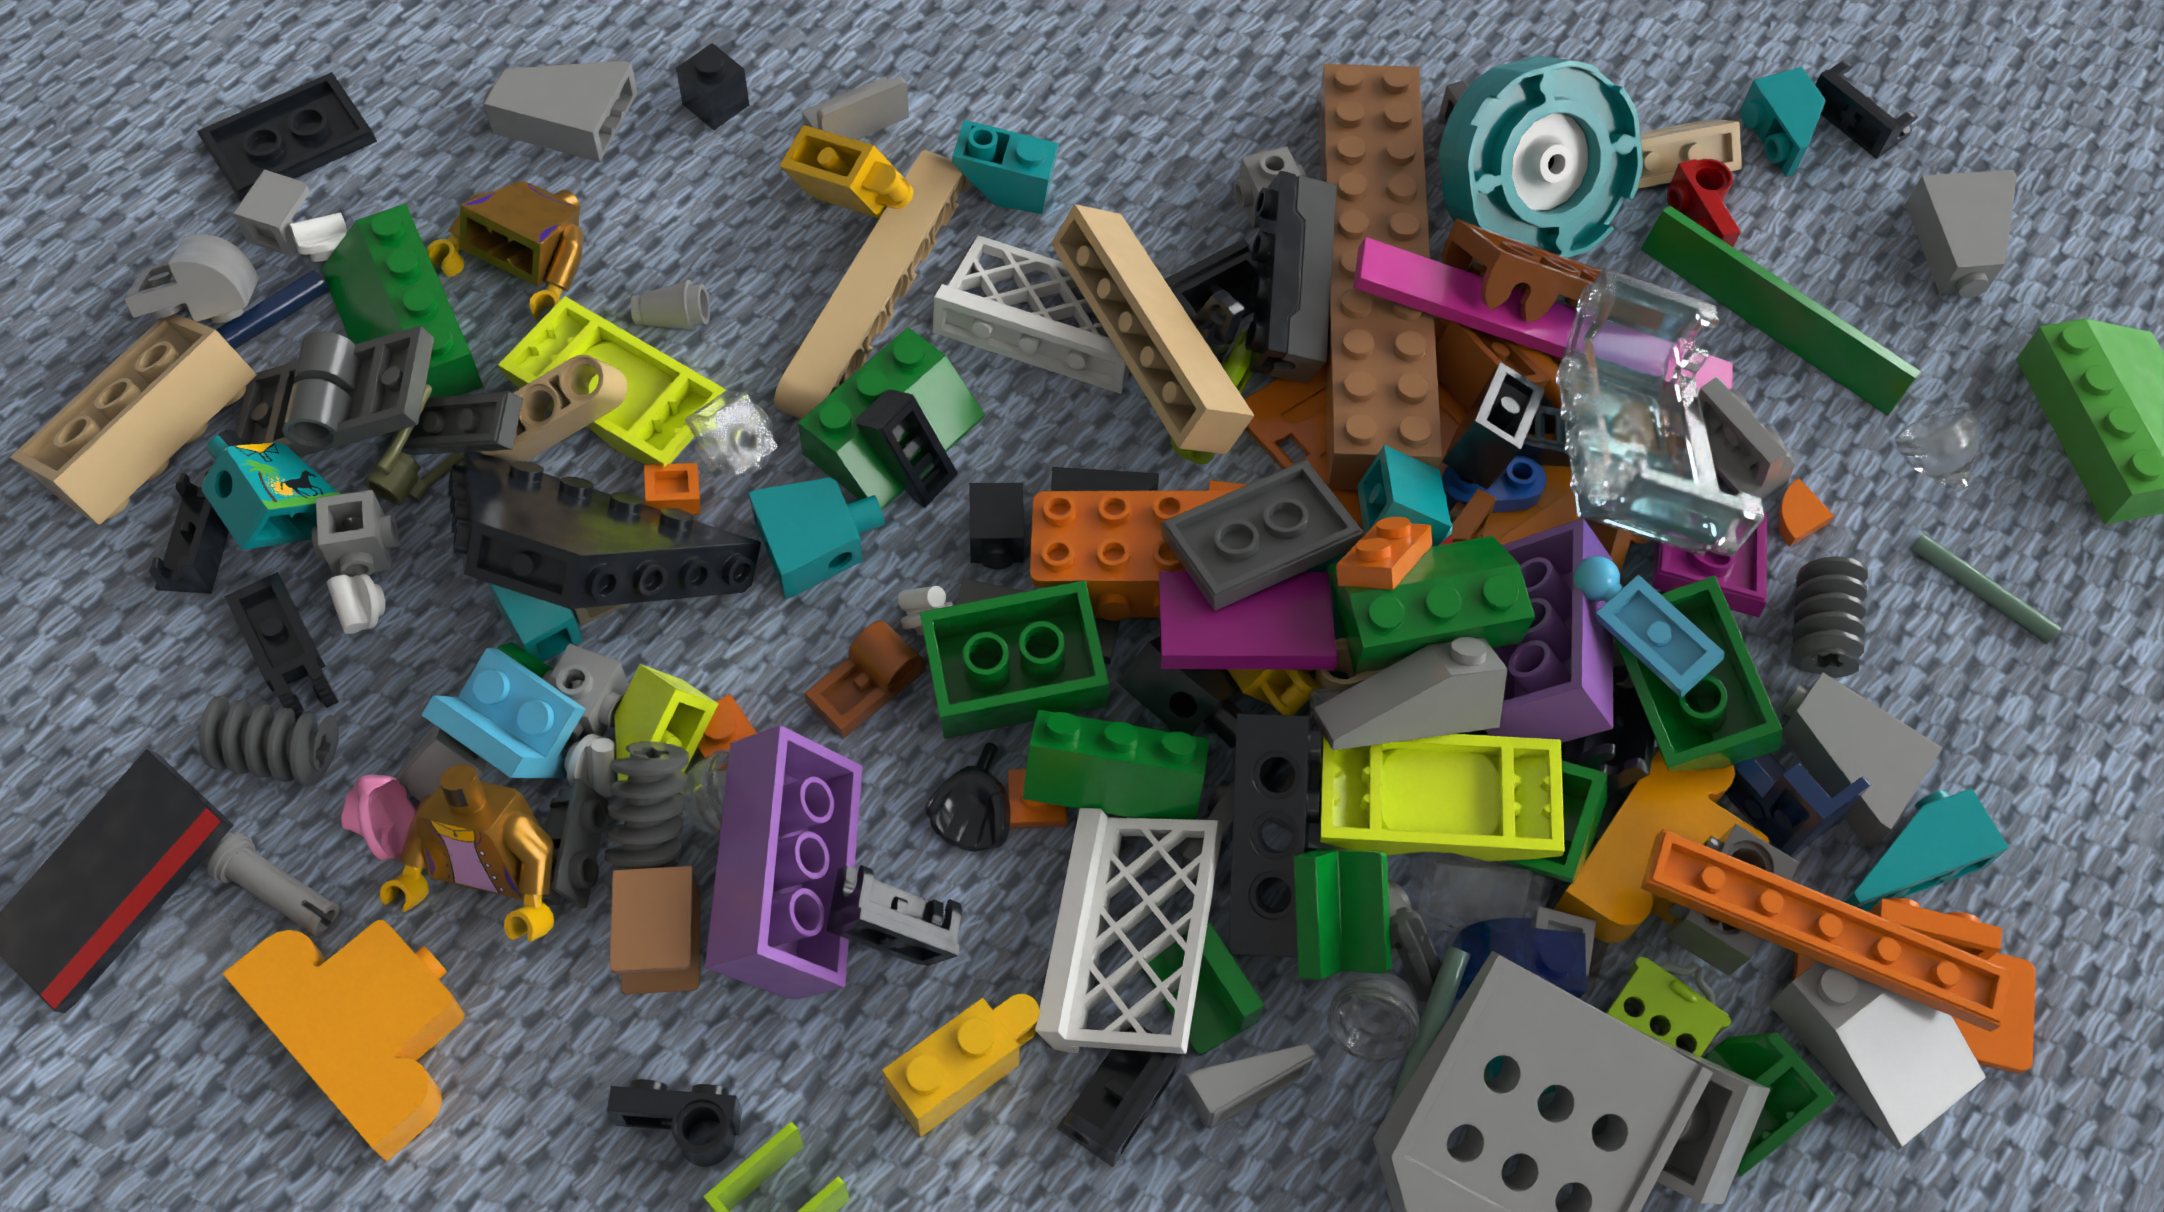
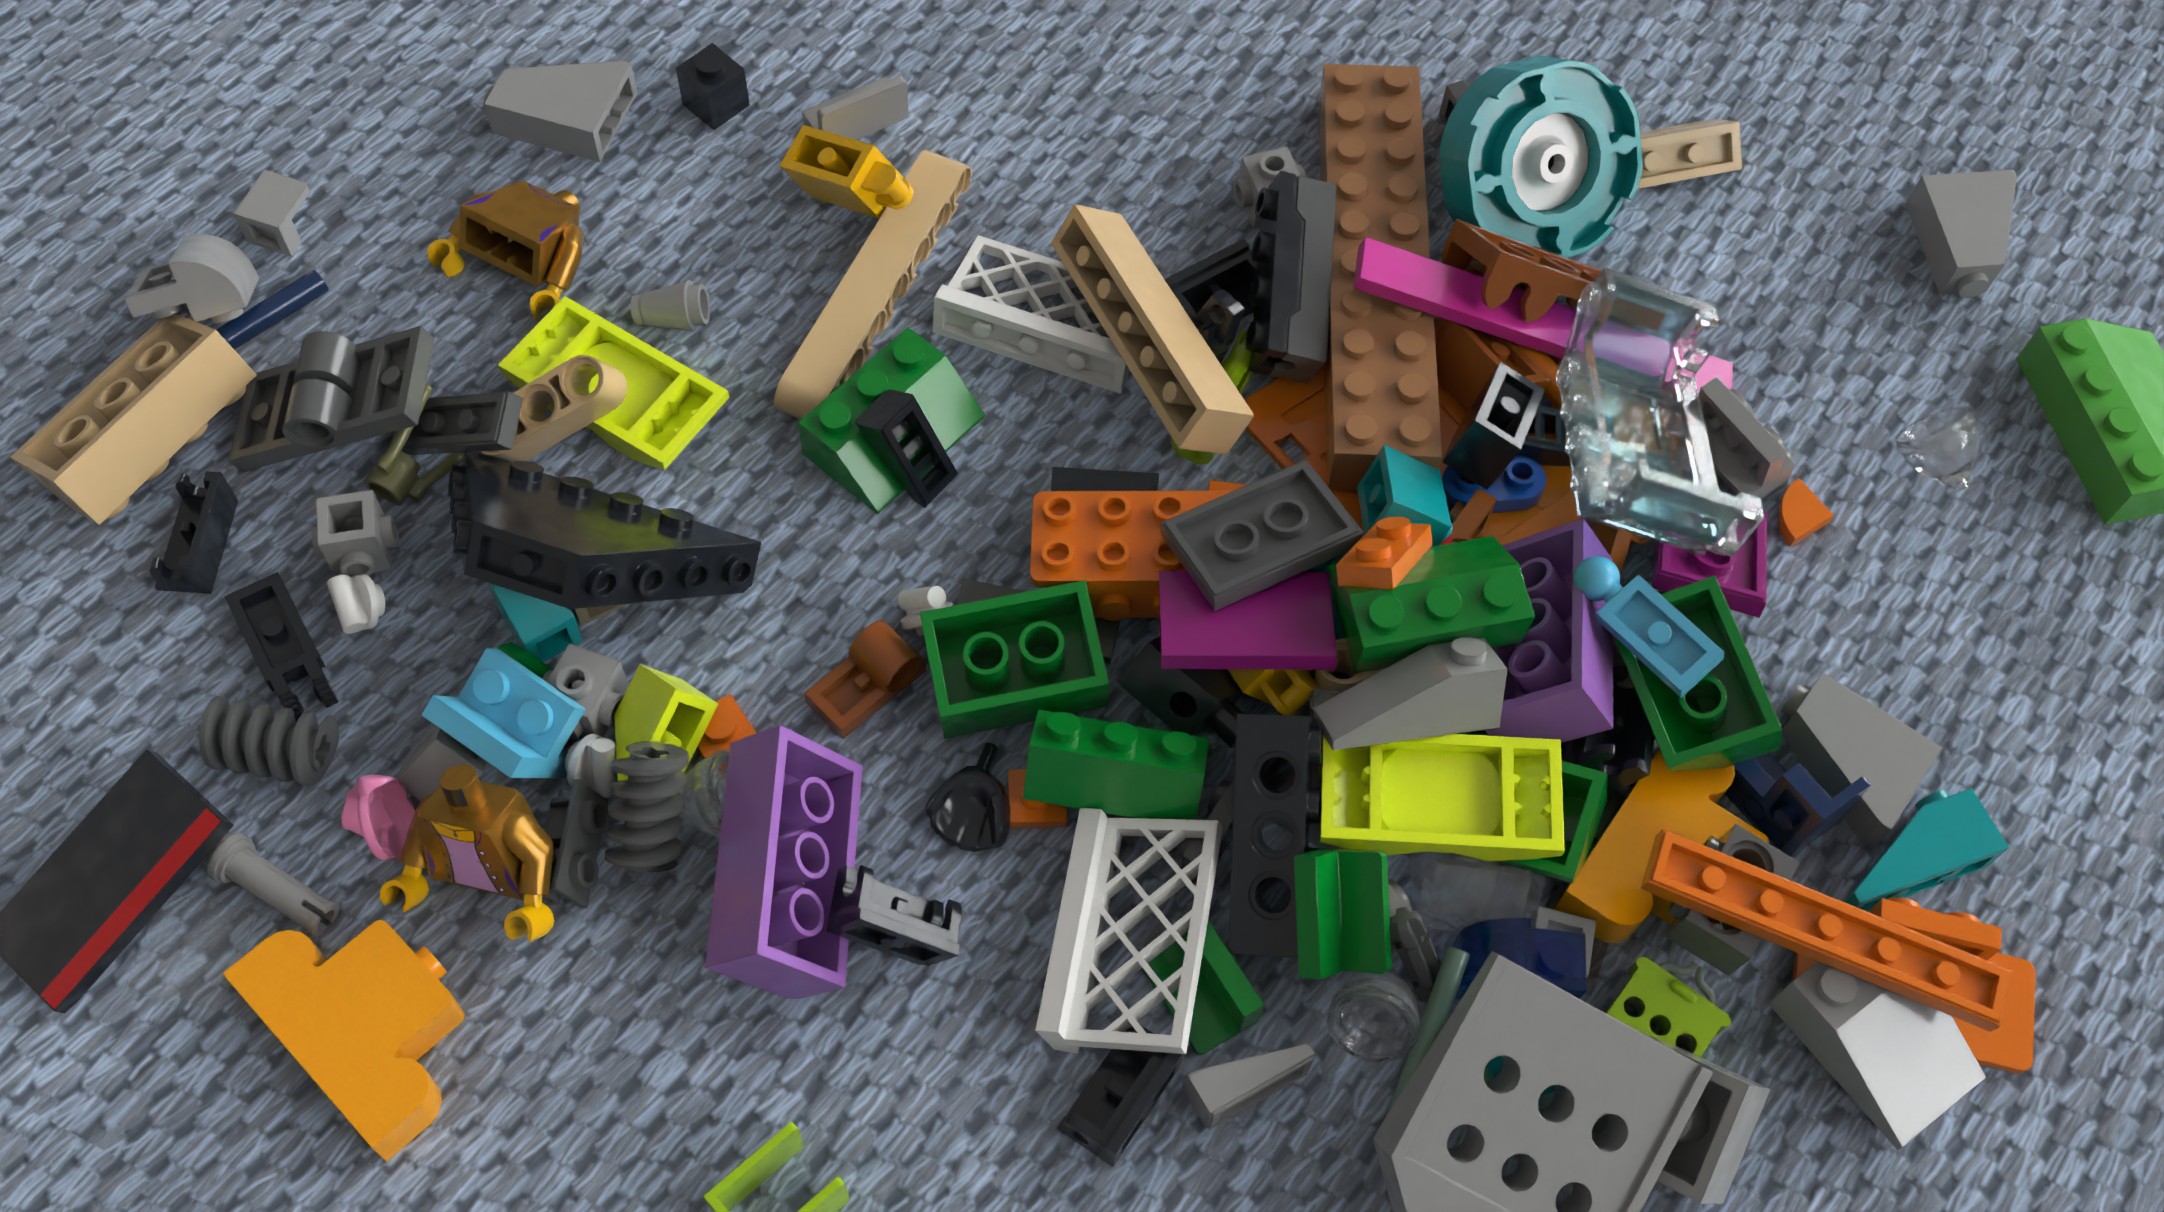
(262, 491): teal torso -> none
(287, 134): black tile -> none
(318, 236): white plate -> none
(389, 286): green slope -> none
(654, 1107): black plate -> none
(655, 930): medium nougat piece -> none
(672, 487): orange plate -> none
(732, 434): clear brick -> none
(811, 530): teal torso -> none
(960, 1060): yellow brick -> none
(996, 524): black brick -> none
(1006, 165): teal slope -> none
(1699, 194): red plate -> none
(1780, 310): green tile -> none
(1783, 115): teal slope -> none
(1794, 1093): green slope -> none
(1829, 616): dark grey piece -> none
(1859, 115): black hinge -> none
(1985, 588): sand green bar -> none

